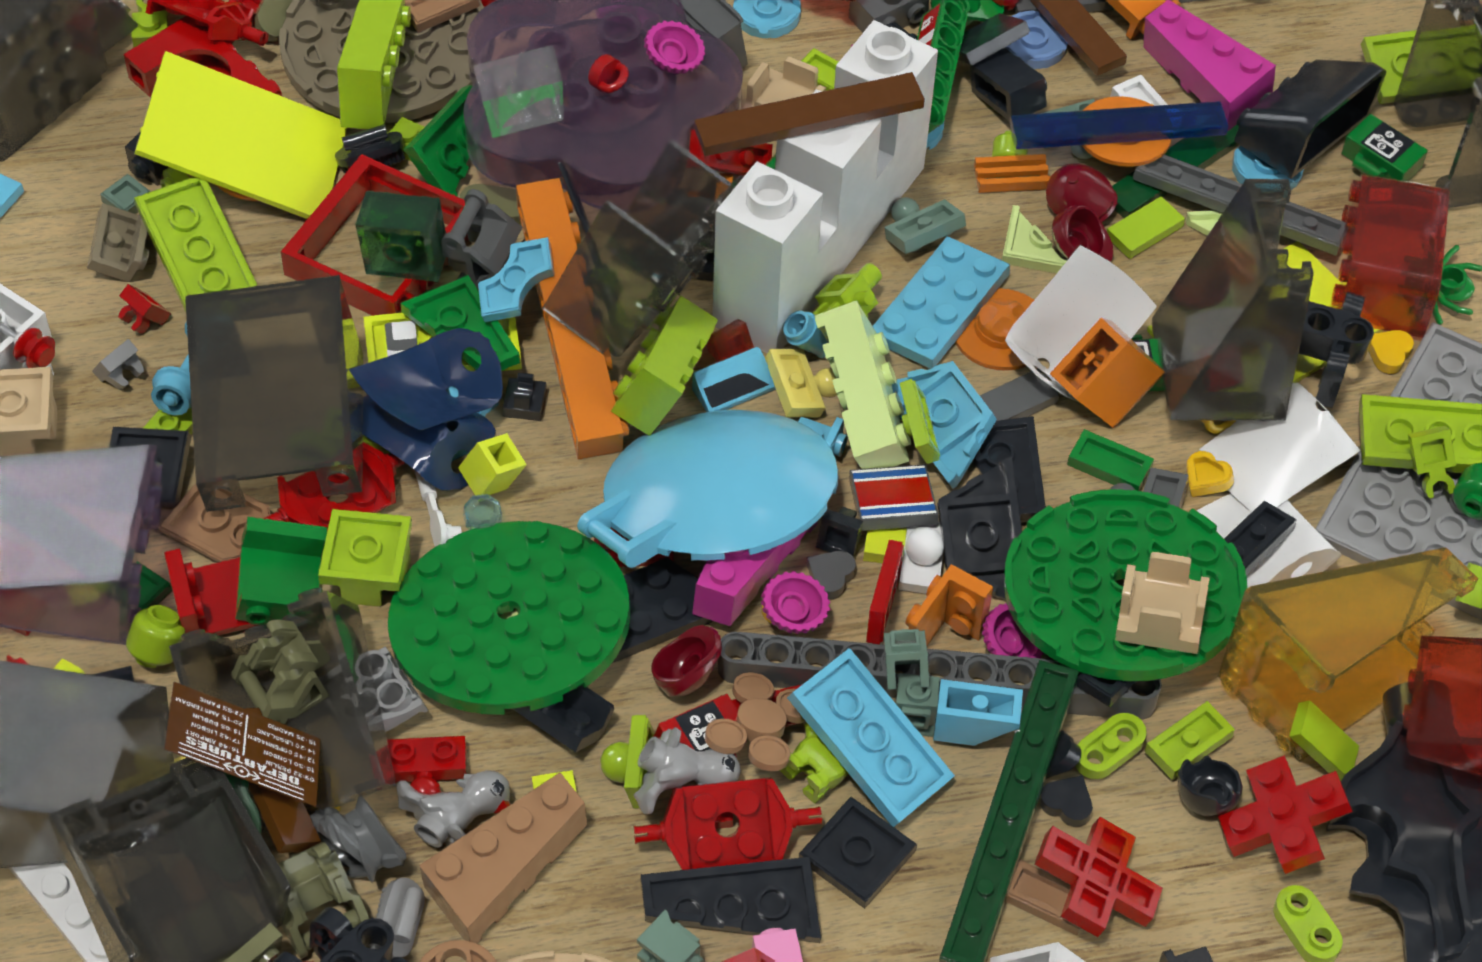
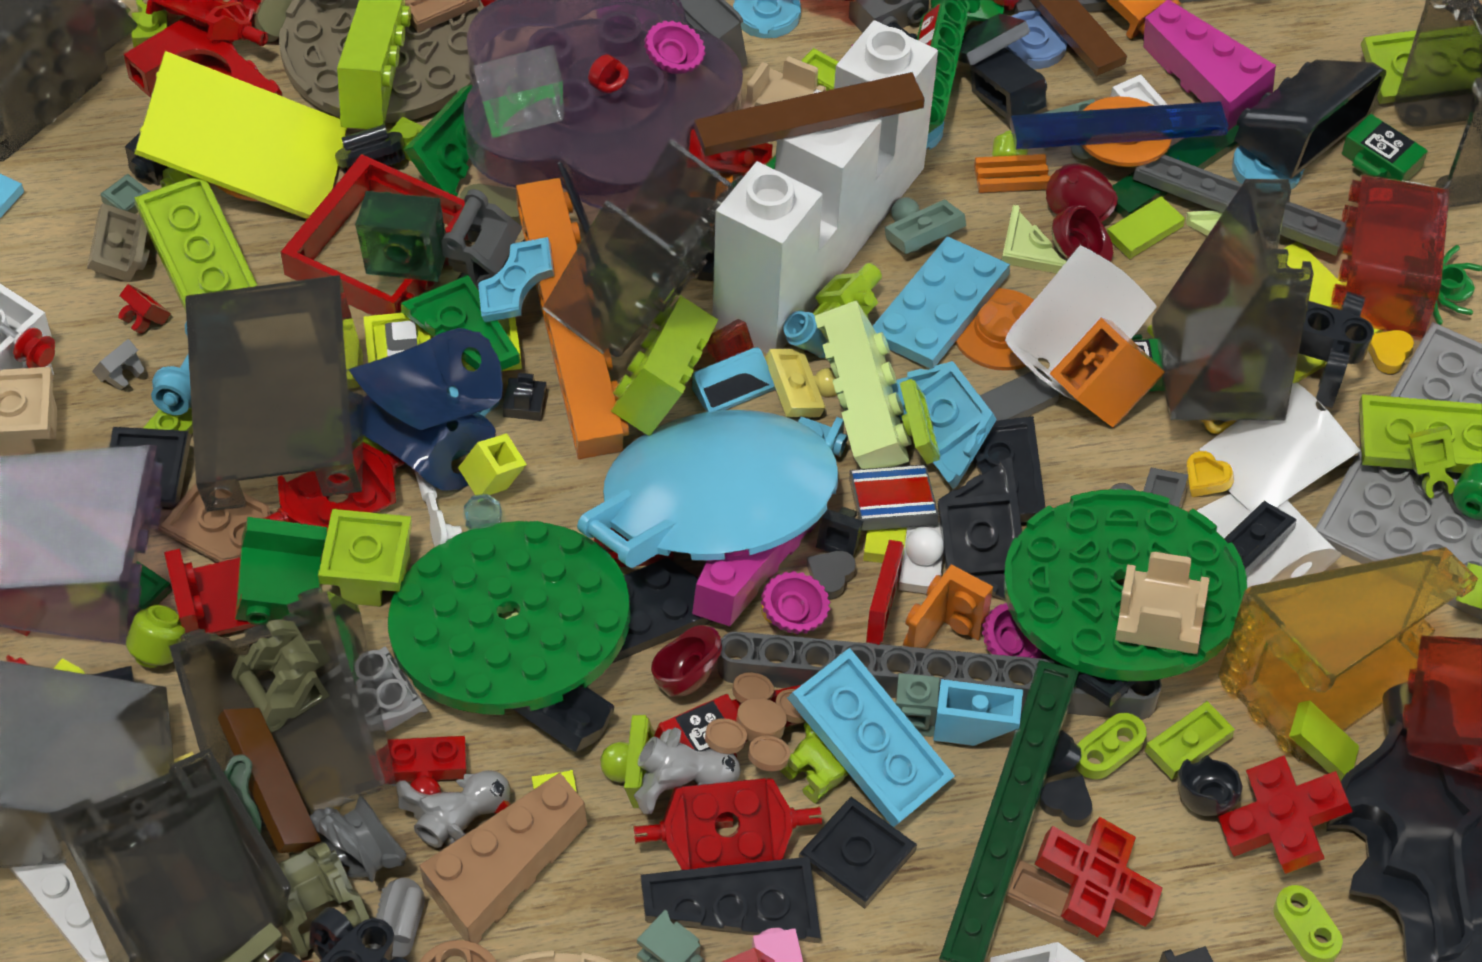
(243, 744): reddish brown sticker -> none
(906, 647): sand green window -> none
(1109, 460): green tile -> none

